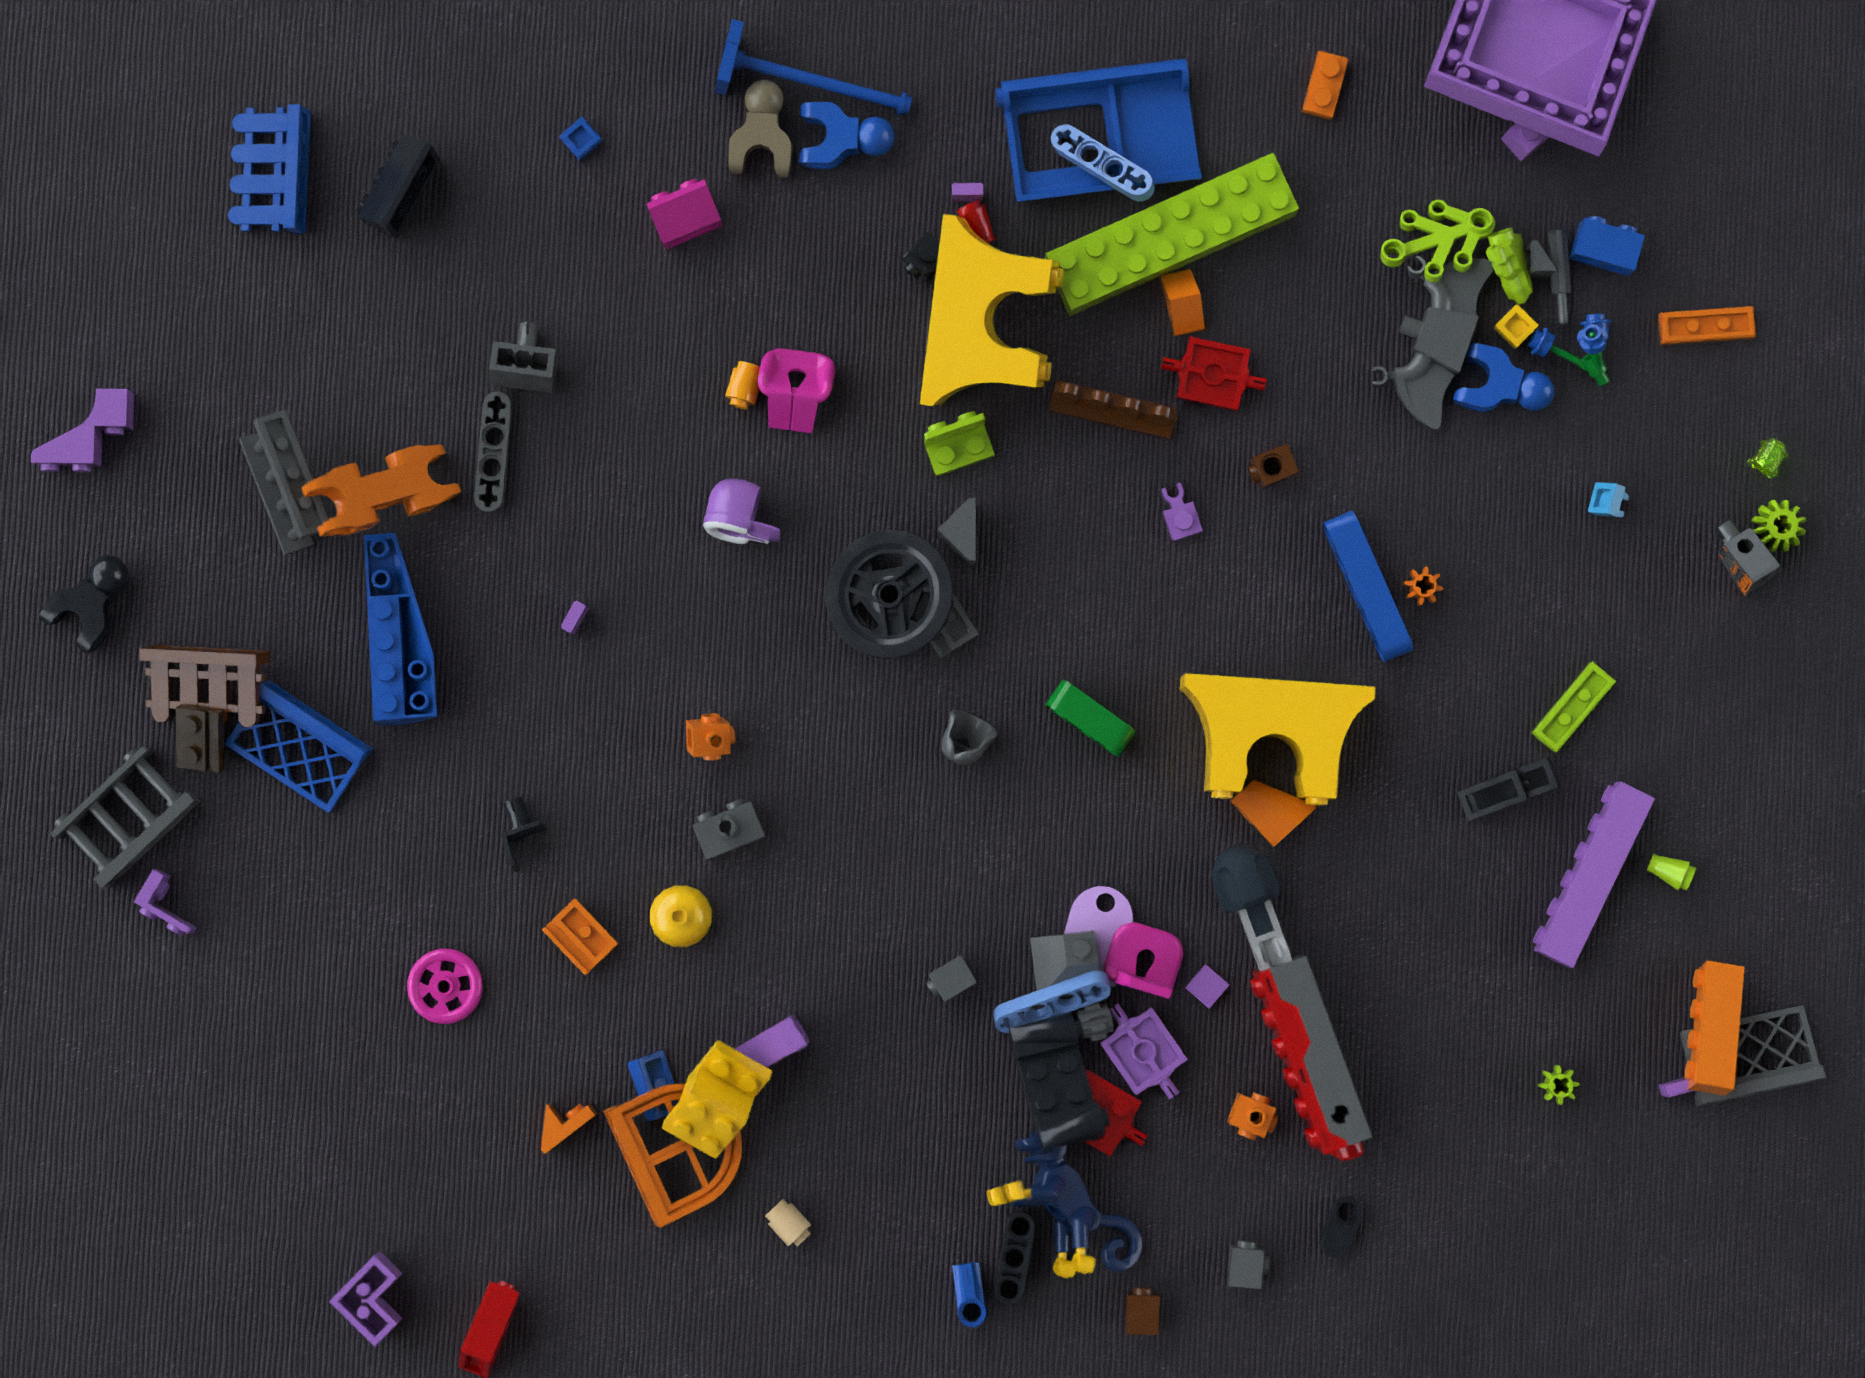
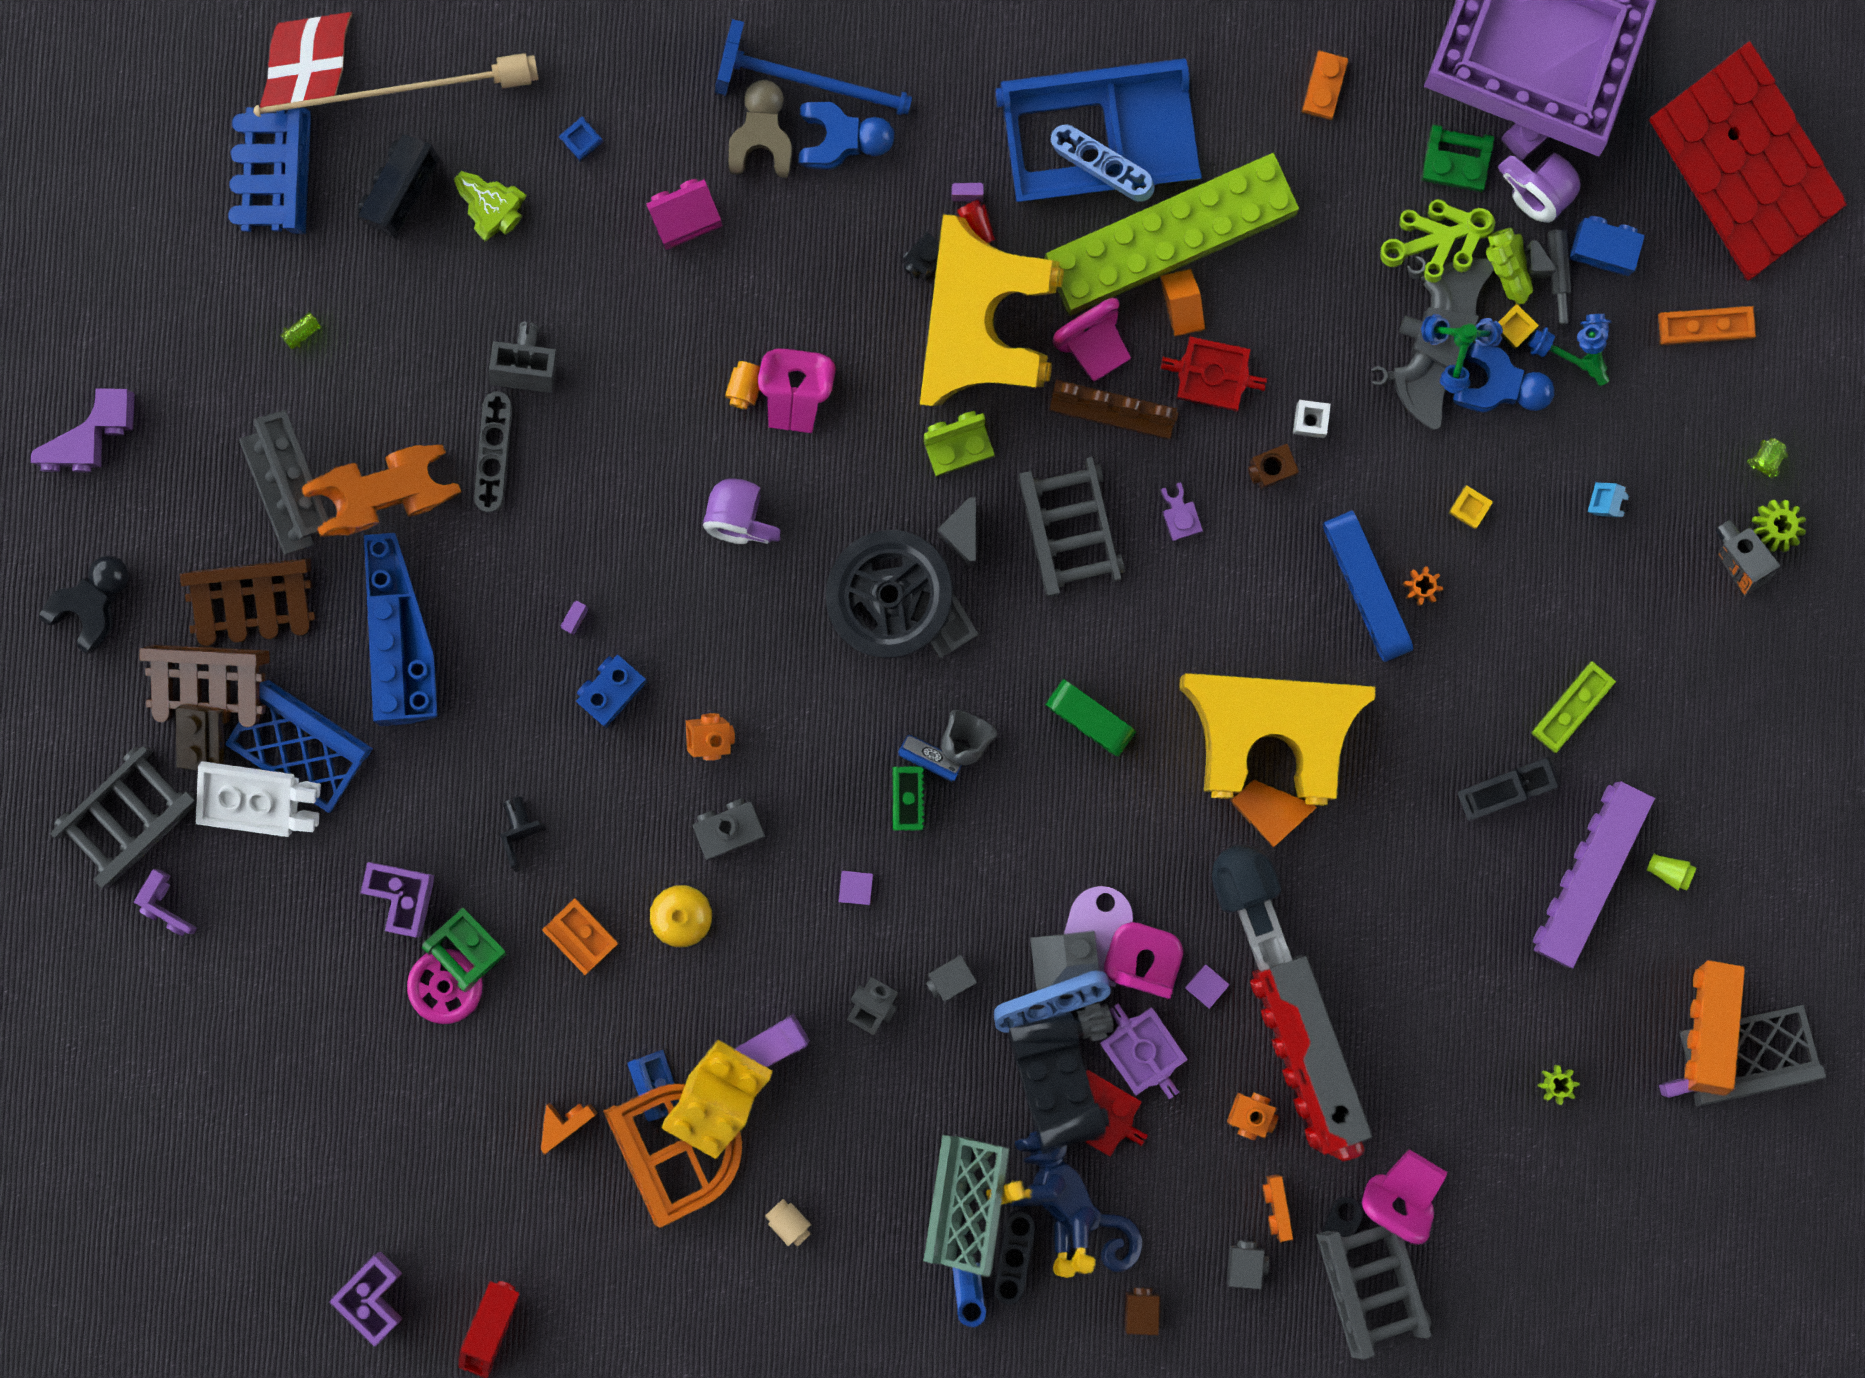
(234, 604): none -> reddish brown fence
(254, 800): none -> white tile
(300, 330): none -> clear neon green pin
(309, 60): none -> flag
(409, 896): none -> medium lavender brick
(473, 944): none -> green plate
(490, 204): none -> lime rock
(610, 690): none -> blue brick
(855, 887): none -> medium lavender tile
(875, 1000): none -> dark grey brick
(908, 798): none -> green brick
(928, 758): none -> slope
(951, 1203): none -> sand green fence
(1041, 518): none -> dark grey fence
(1101, 346): none -> dark pink piece
(1279, 1221): none -> orange plate
(1319, 411): none -> white plate
(1352, 1308): none -> dark grey fence
(1414, 1182): none -> dark pink piece
(1437, 330): none -> blue plant
(1455, 168): none -> green plate
(1470, 507): none -> yellow plate
(1546, 189): none -> medium lavender piece
(1748, 161): none -> red piece

